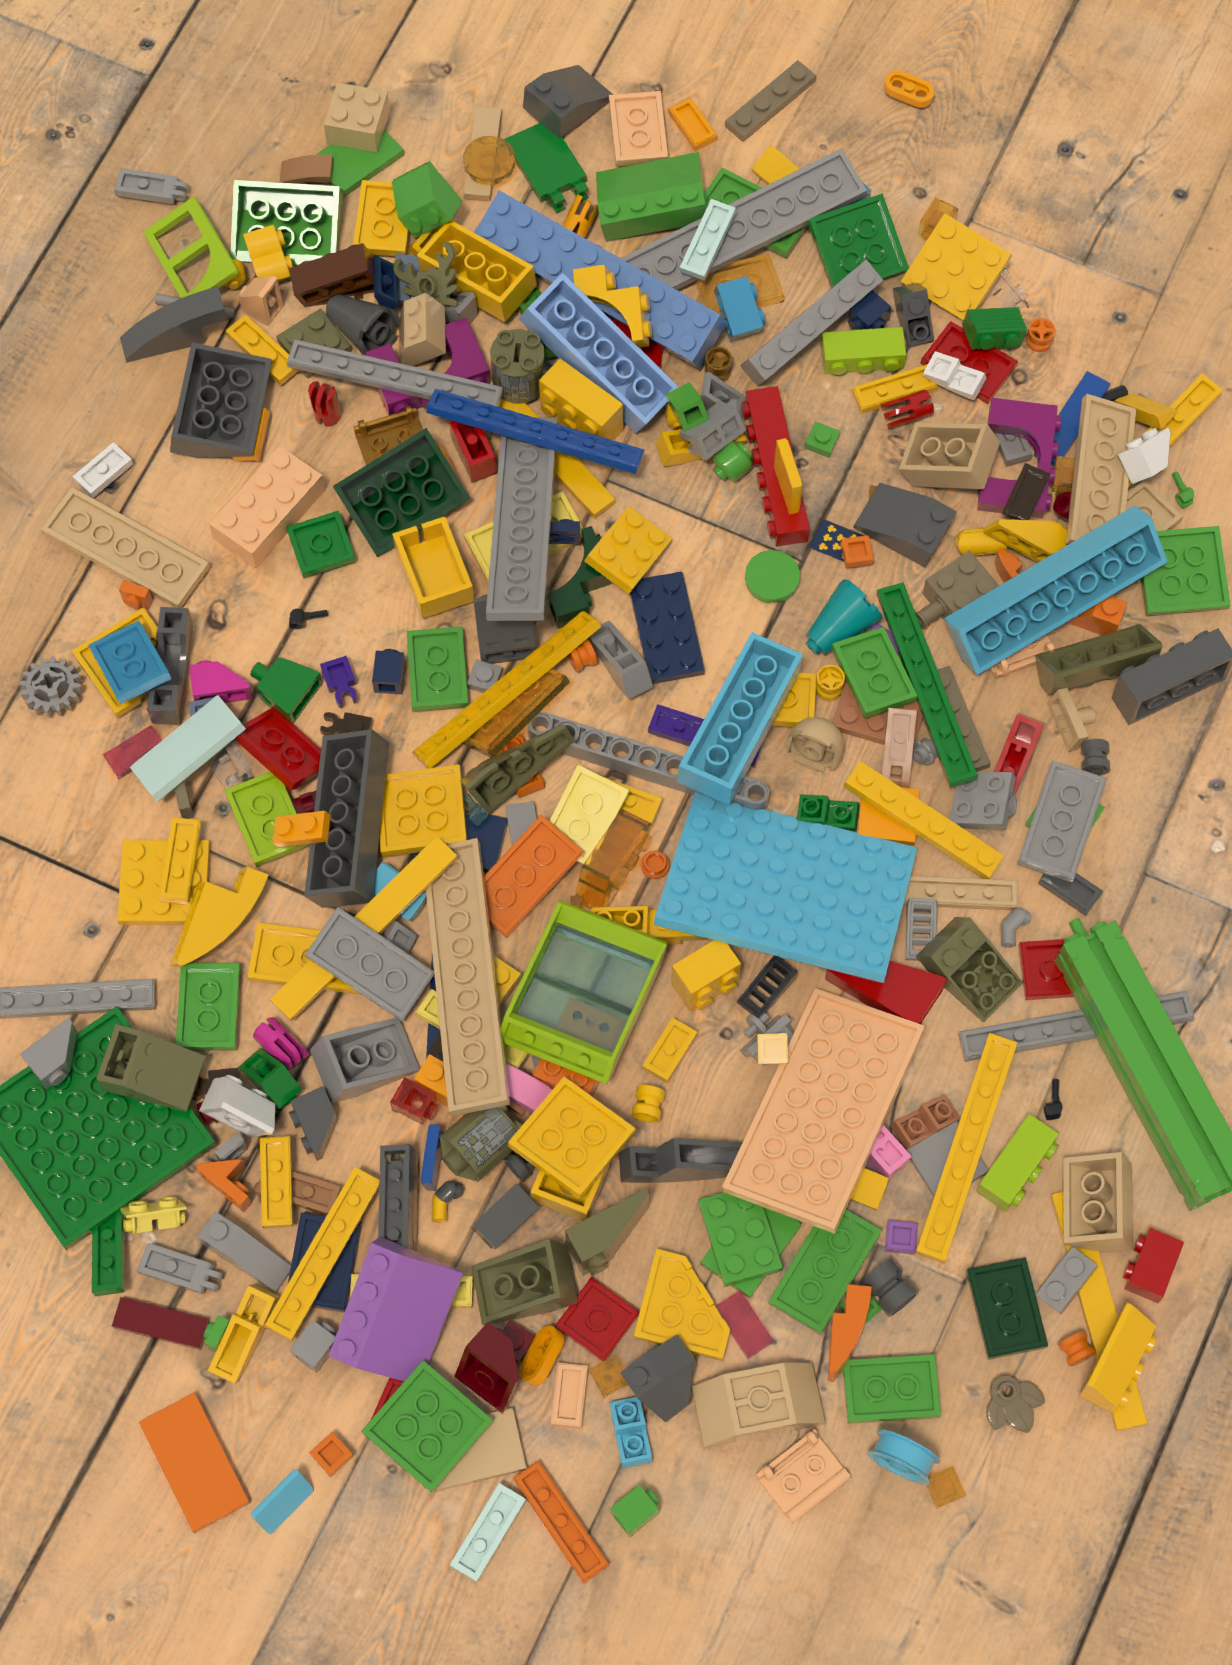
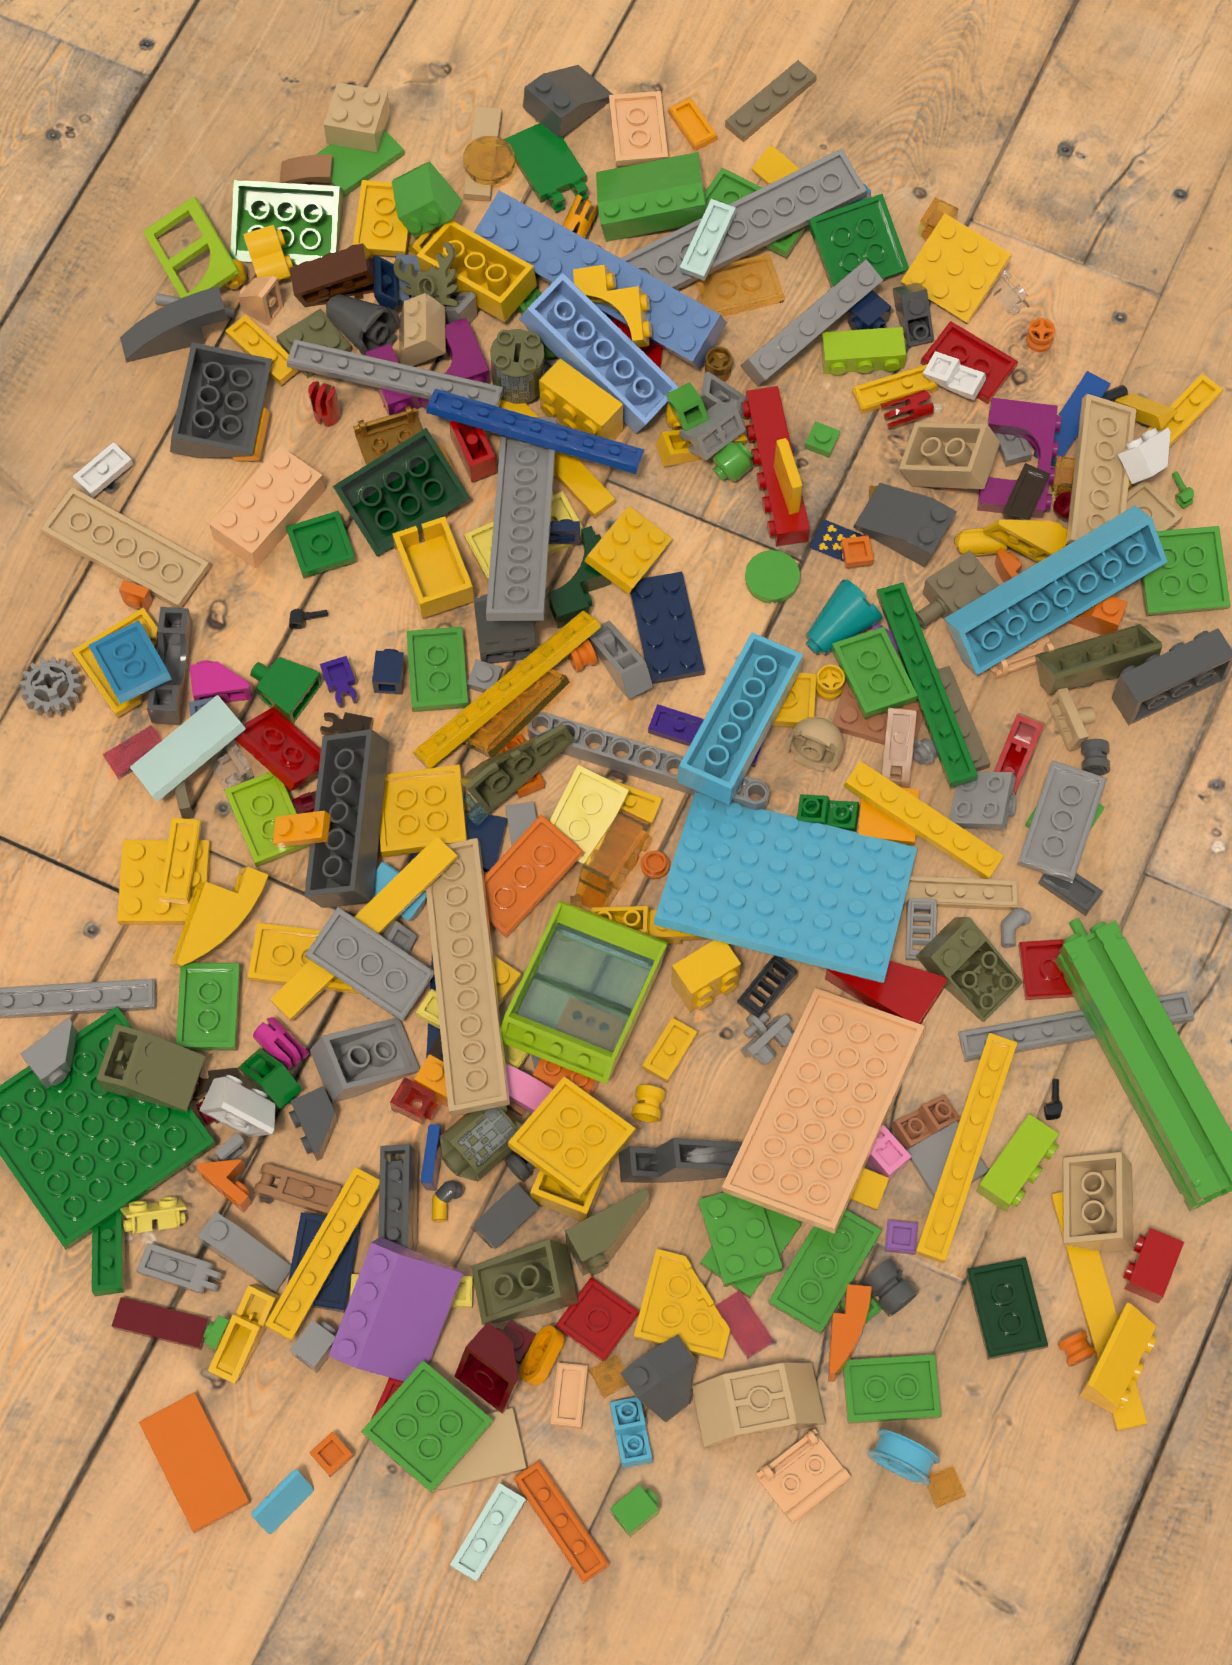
(150, 186): light grey hinge -> none
(276, 1182): yellow tile -> none
(739, 308): dark azure brick -> none
(772, 1048): yellow tile -> none
(909, 89): light orange plate -> none
(994, 328): green brick -> none
(1016, 1407): dark tan plate -> none
(1067, 1280): light grey plate -> none

